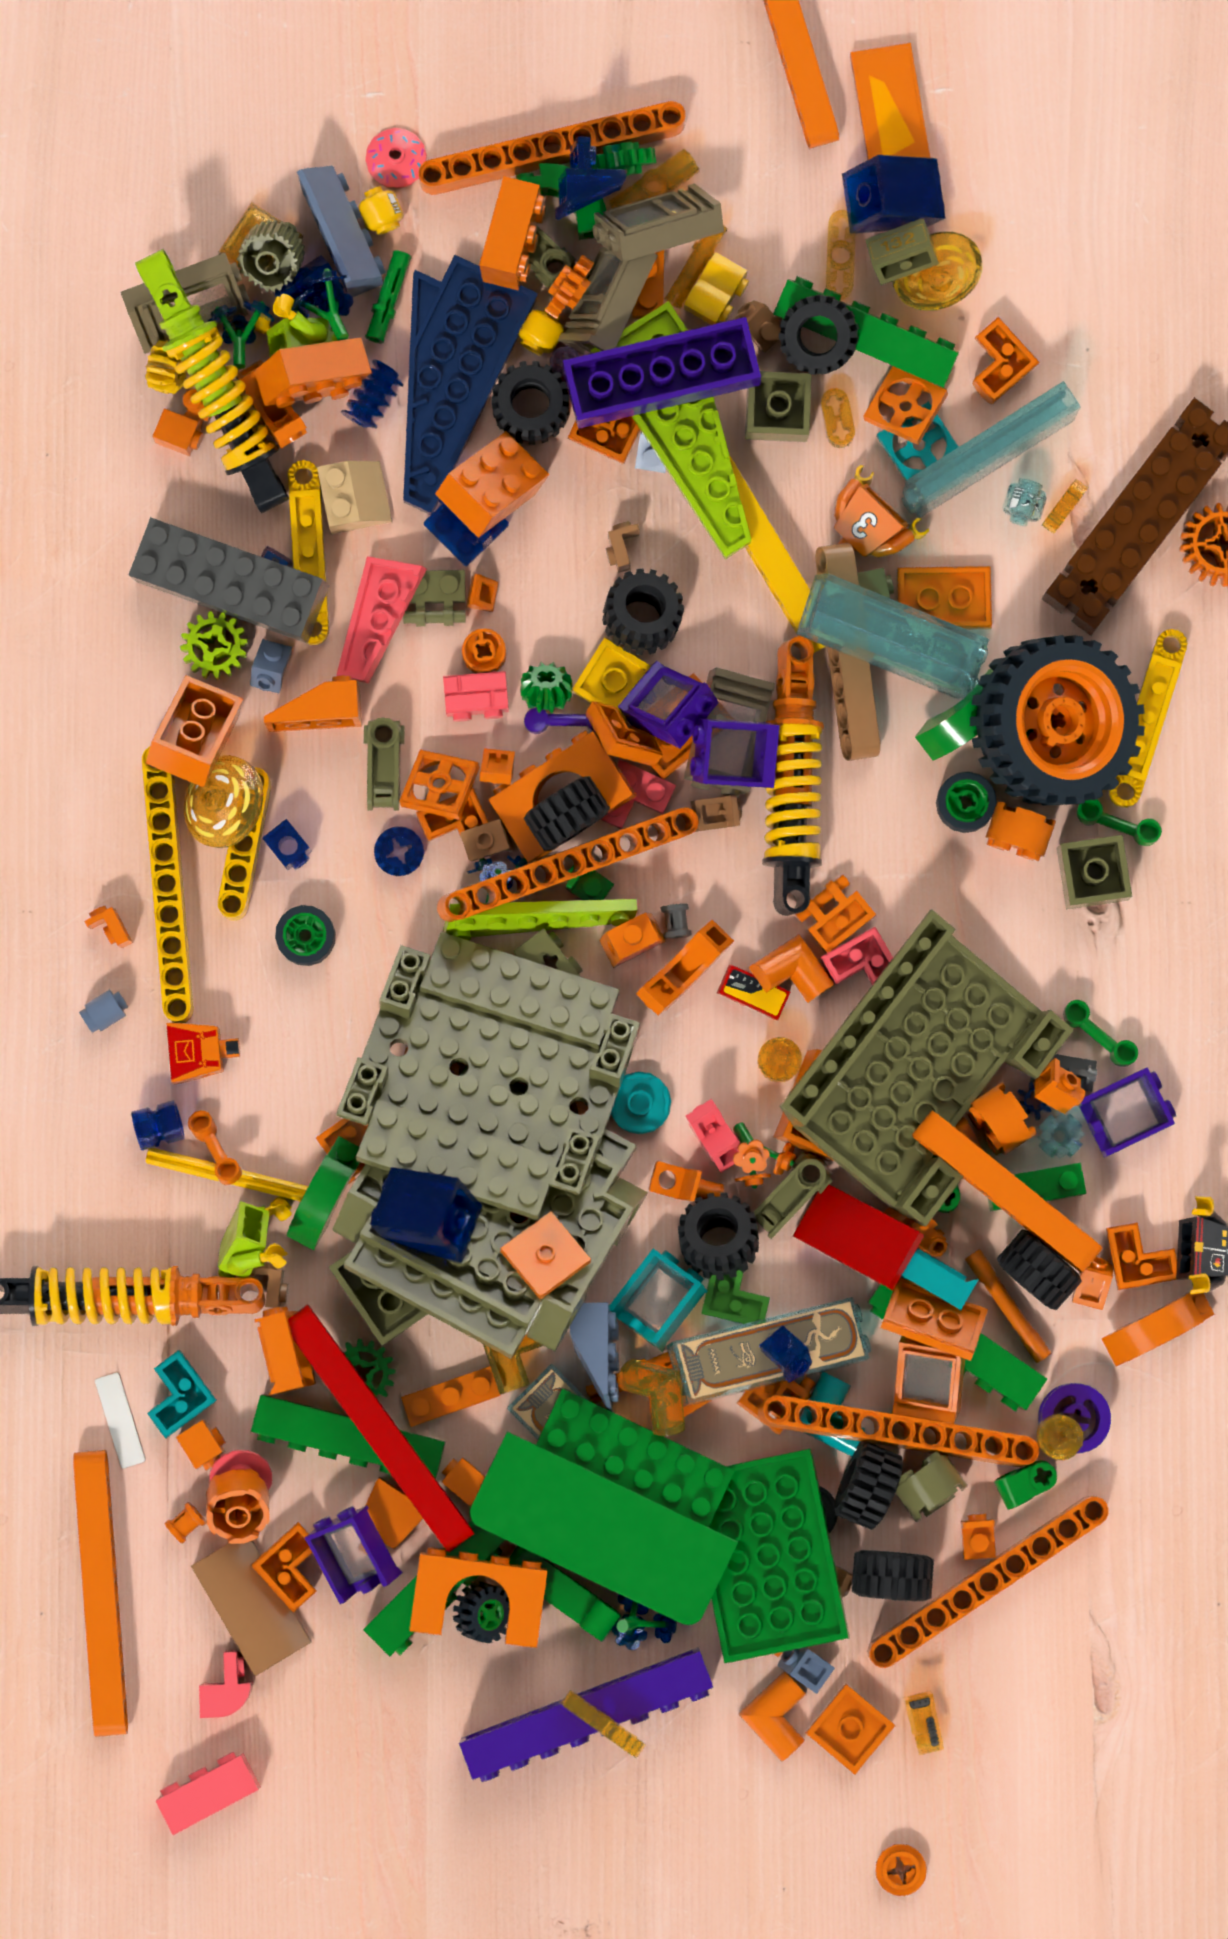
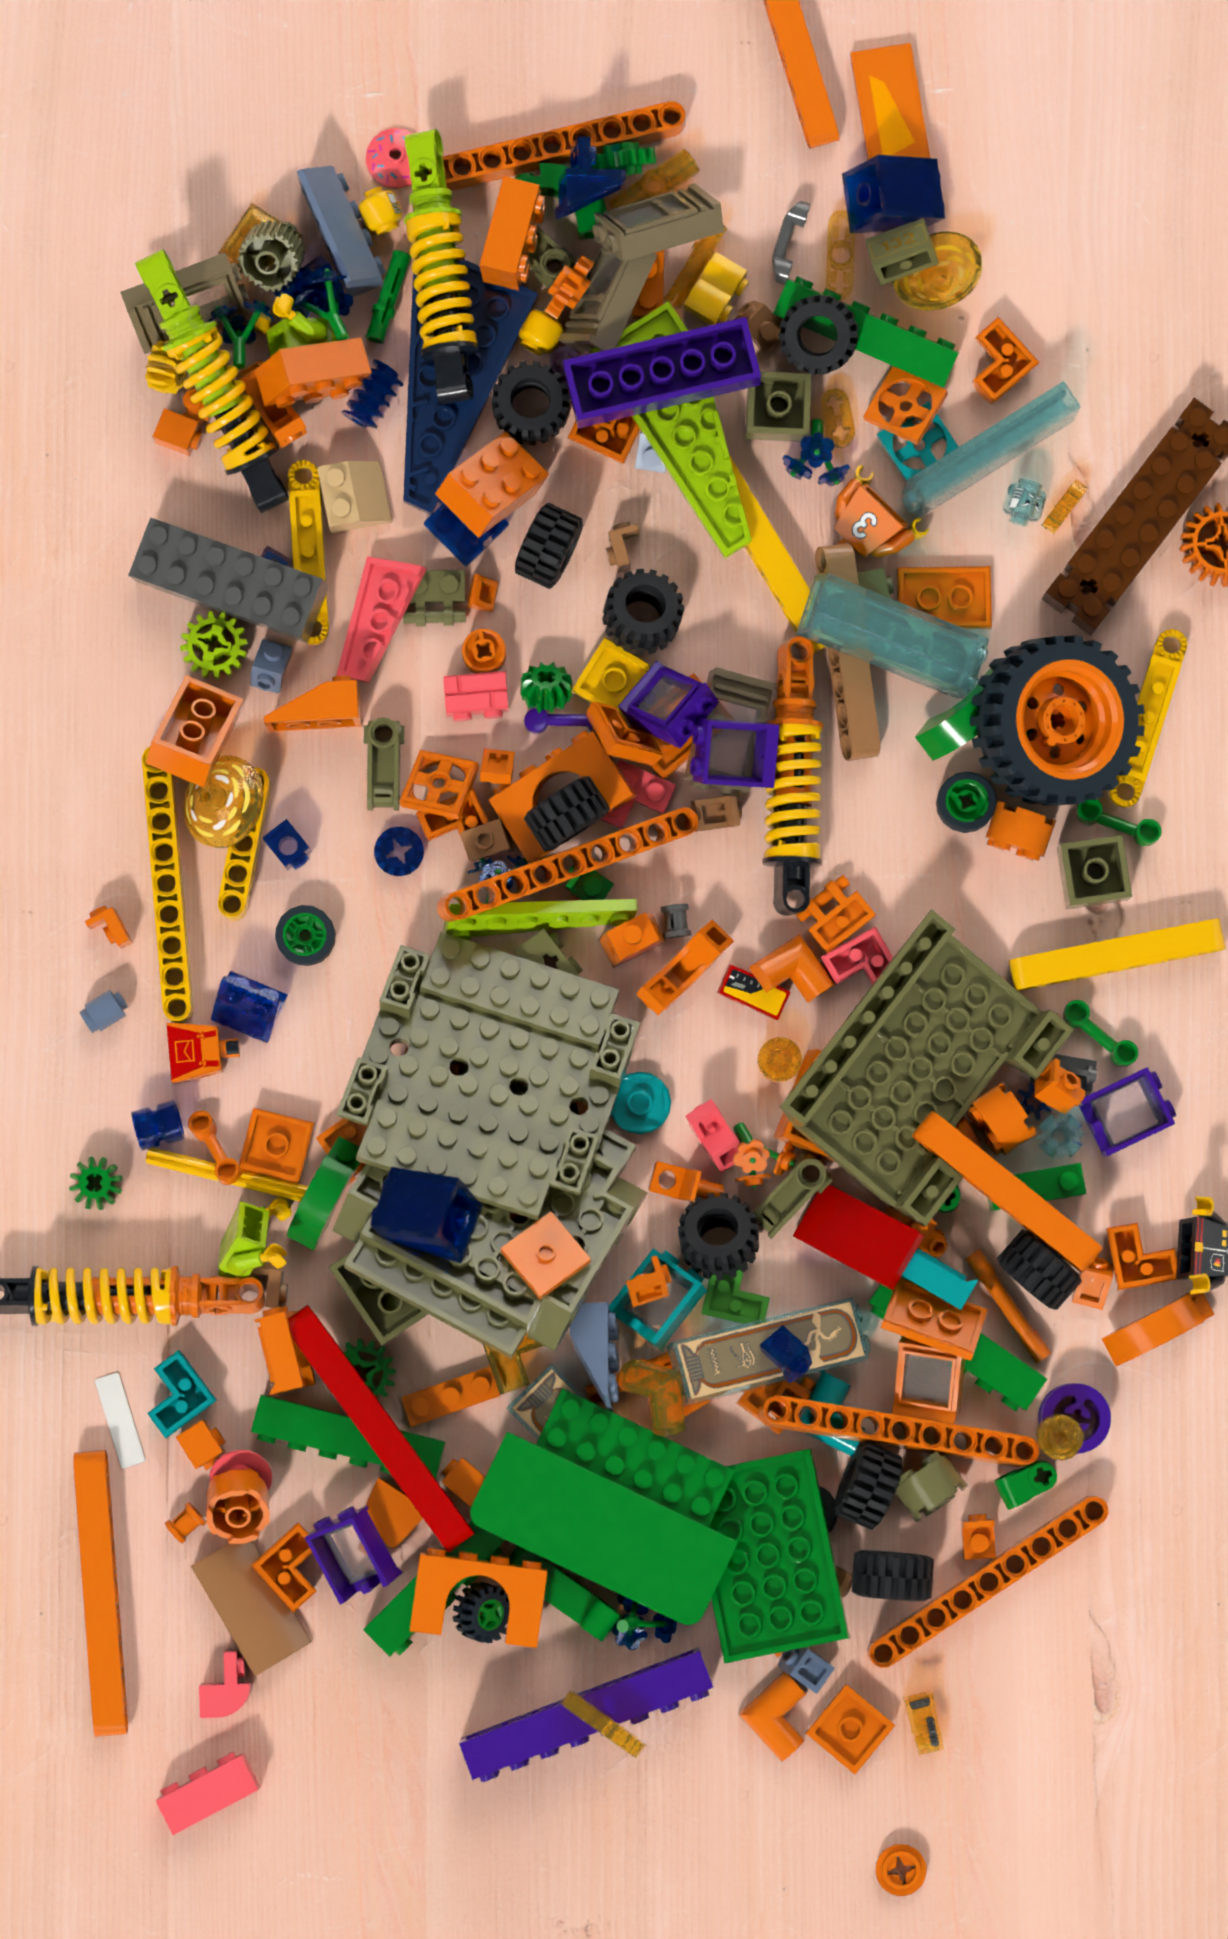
(85, 1183): none -> green gear
(248, 1006): none -> clear blue bracket
(276, 1145): none -> orange plate
(434, 234): none -> piece
(548, 545): none -> black tyre
(651, 1286): none -> orange bracket
(796, 216): none -> dark grey bar
(816, 450): none -> clear blue plant
(1117, 954): none -> yellow beam

